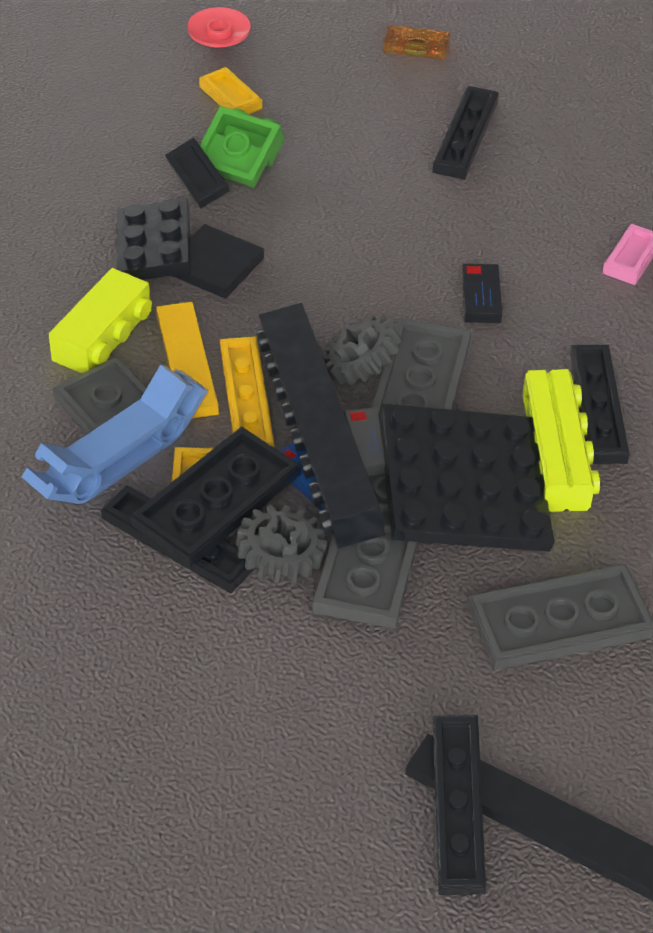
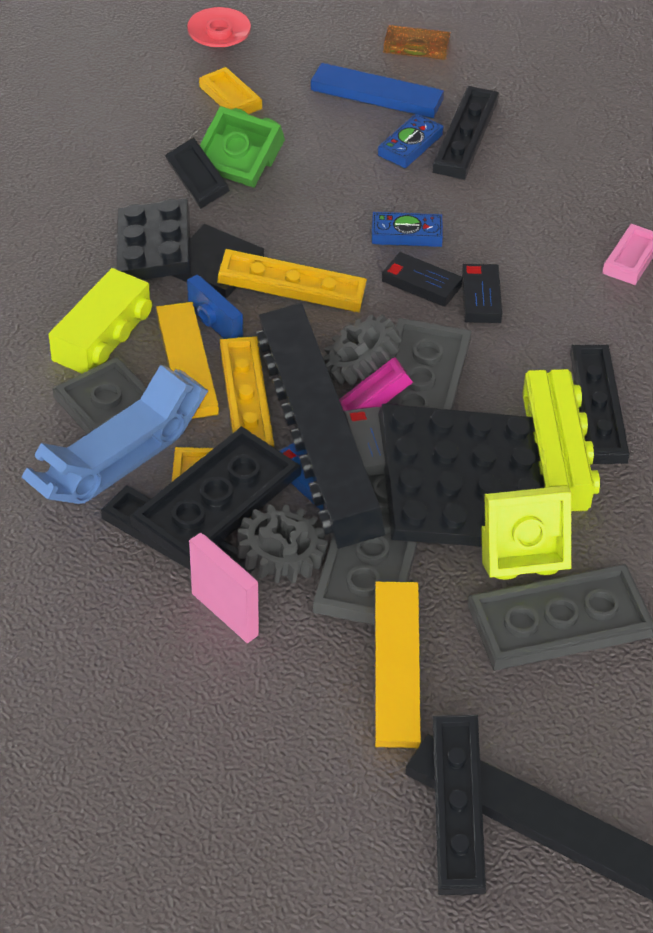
(214, 308): none -> blue plate
(224, 587): none -> bright pink tile
(292, 280): none -> yellow tile
(377, 90): none -> blue tile
(378, 387): none -> dark pink tile
(397, 665): none -> yellow tile
(407, 229): none -> blue tile
(410, 140): none -> blue tile
(422, 279): none -> black tile
(527, 532): none -> neon yellow plate

